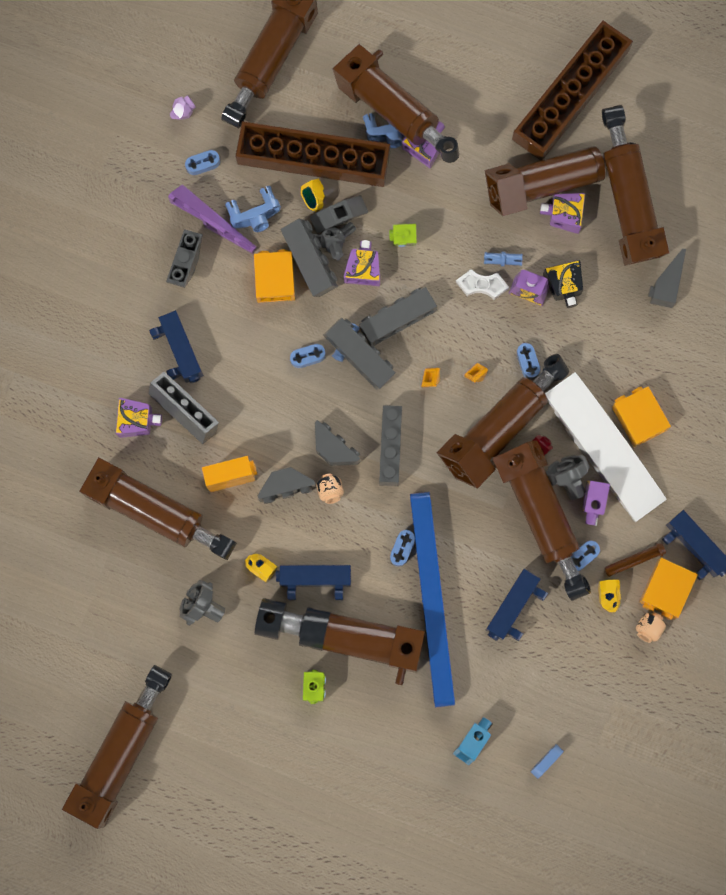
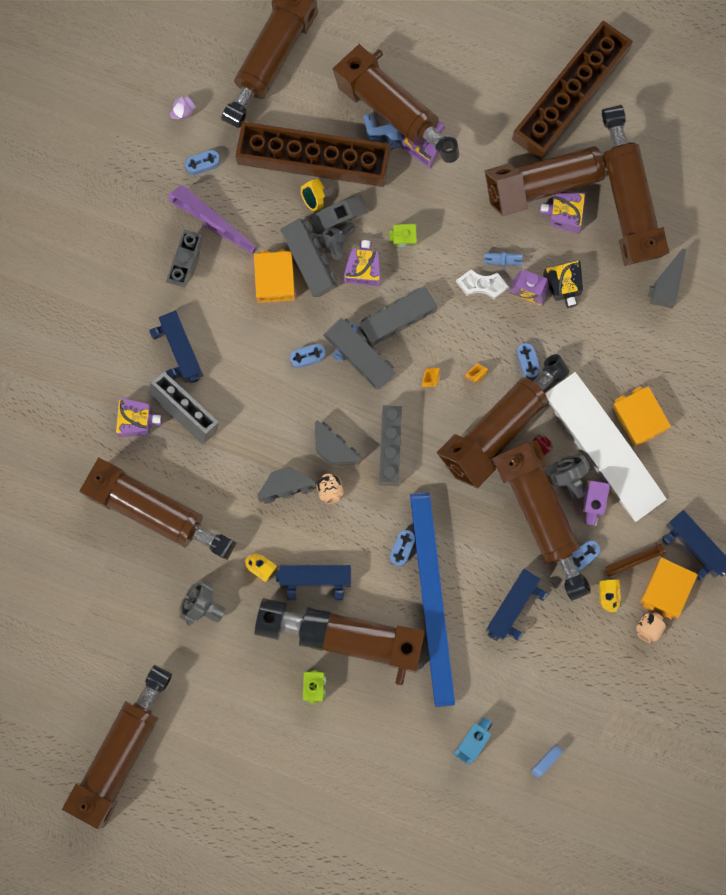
(229, 473): light orange brick -> none
(256, 216): medium blue connector -> none

